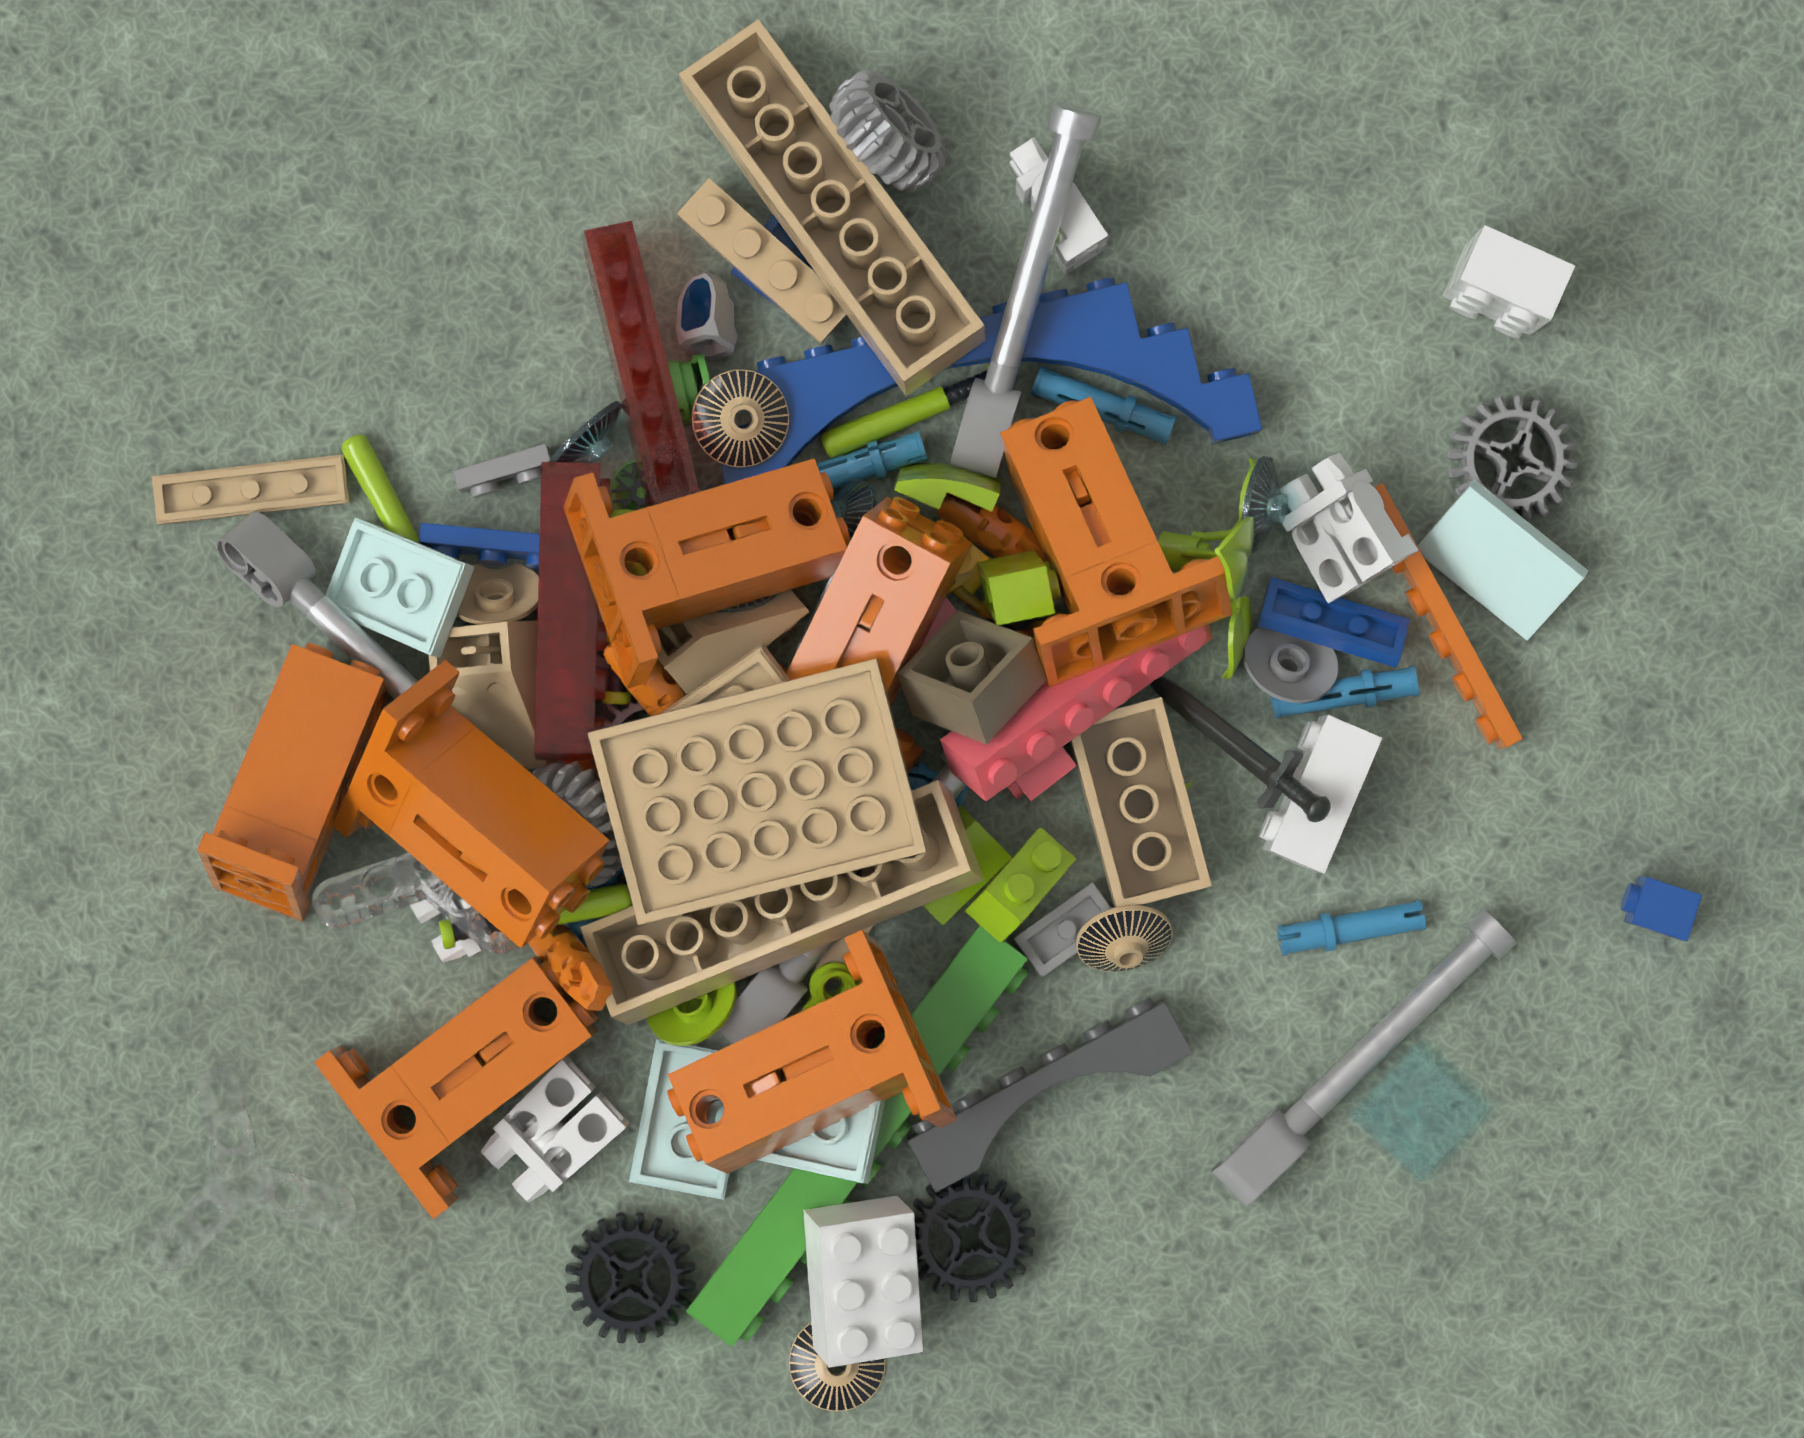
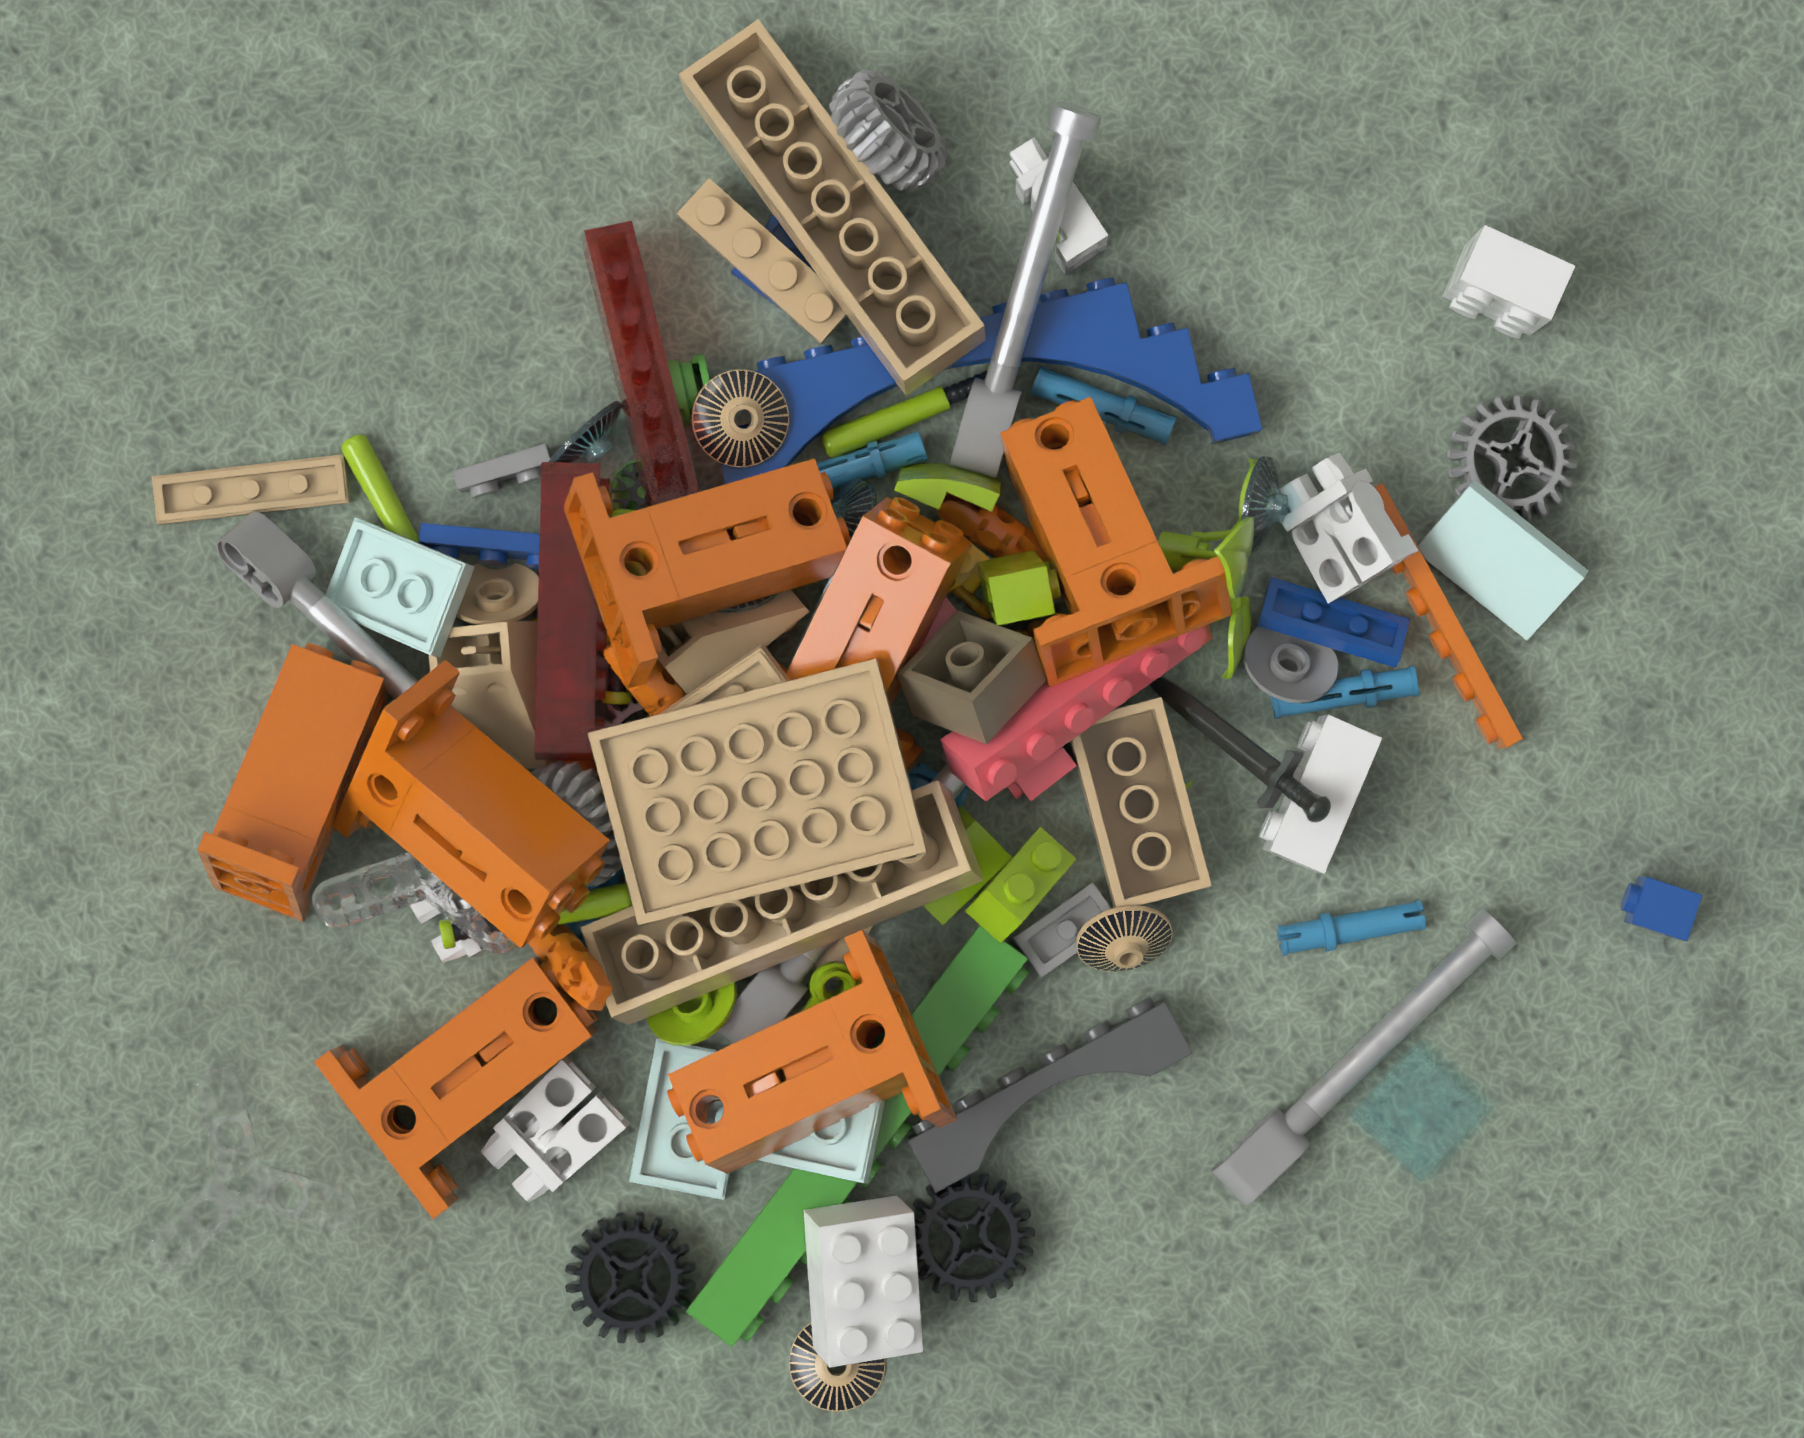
(706, 318): light grey rock -> none

